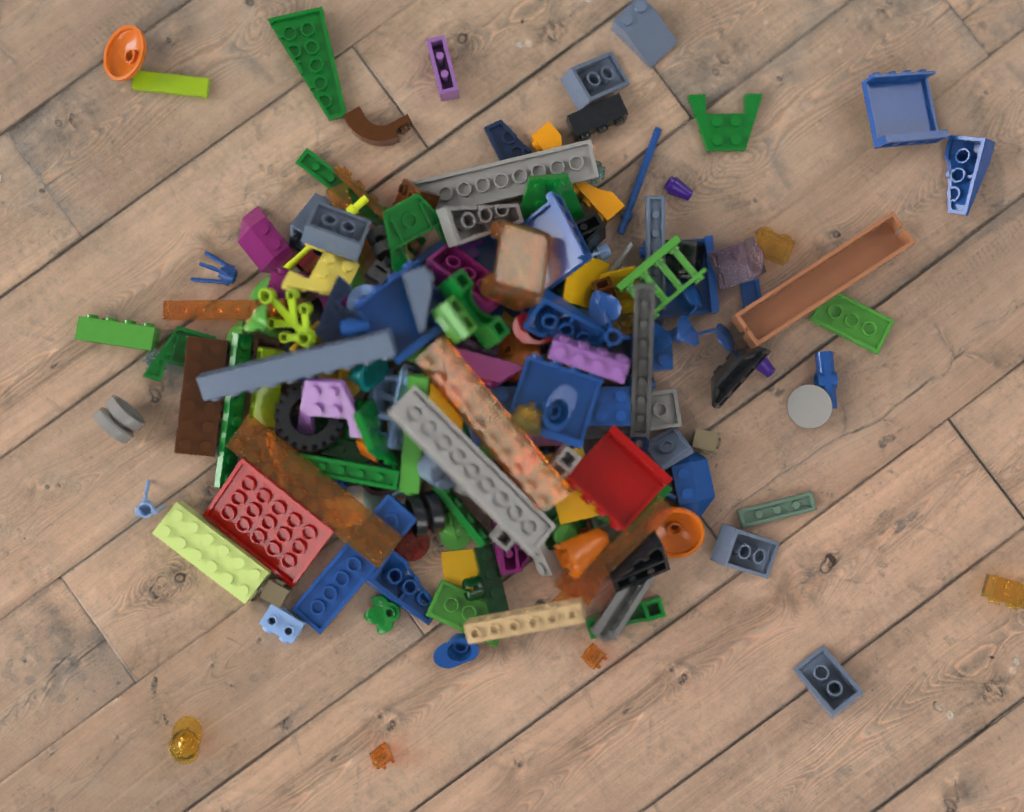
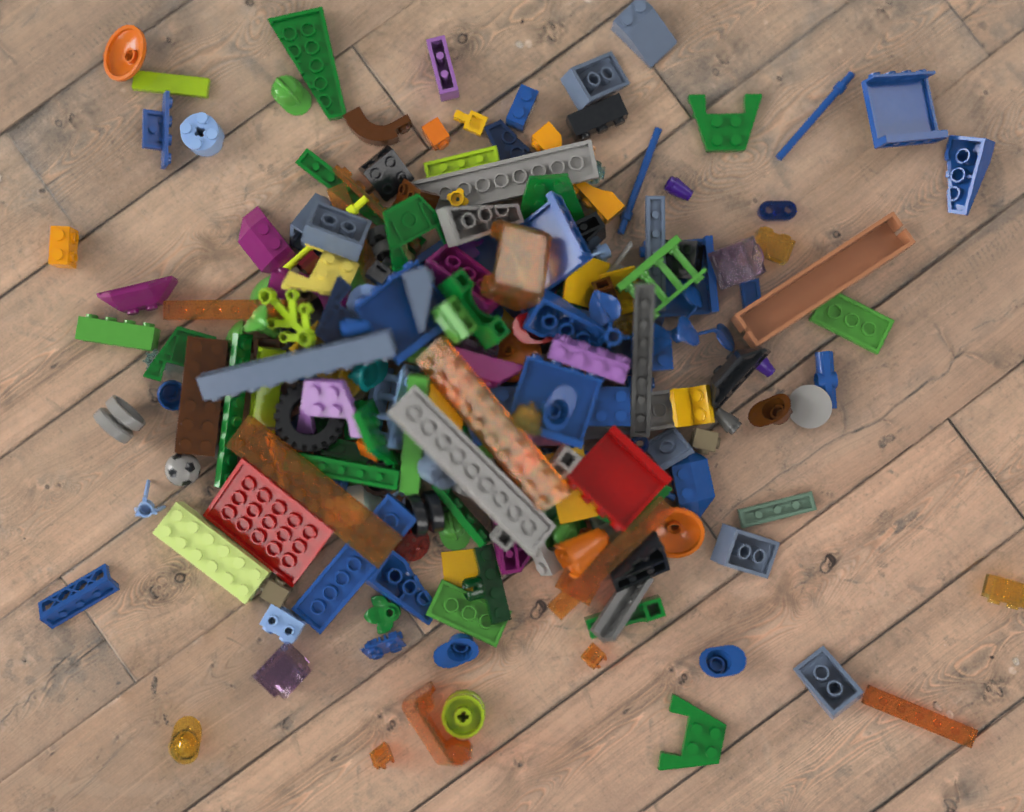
(63, 247): none -> light orange brick
(77, 600): none -> blue fence
(140, 296): none -> magenta wedge
(156, 129): none -> blue bracket
(169, 394): none -> blue hair
(182, 469): none -> light grey piece
(200, 124): none -> light blue brick
(227, 273): blue plant -> none
(283, 671): none -> clear purple piece
(291, 95): none -> bright green piece
(376, 650): none -> blue hinge
(386, 172): none -> black bracket
(436, 134): none -> orange brick
(444, 752): none -> clear orange windscreen
(459, 193): none -> yellow plate
(461, 161): none -> lime tile
(463, 725): none -> lime wheel
(472, 123): none -> yellow plate
(522, 108): none -> blue brick
(525, 620): tan brick -> none
(692, 406): none -> yellow bracket
(701, 739): none -> green wing
(722, 661): none -> blue piece
(727, 421): none -> dark grey cone
(772, 410): none -> reddish brown piece
(778, 211): none -> clear blue plate
(838, 89): none -> blue bar
(919, 716): none -> clear orange tile

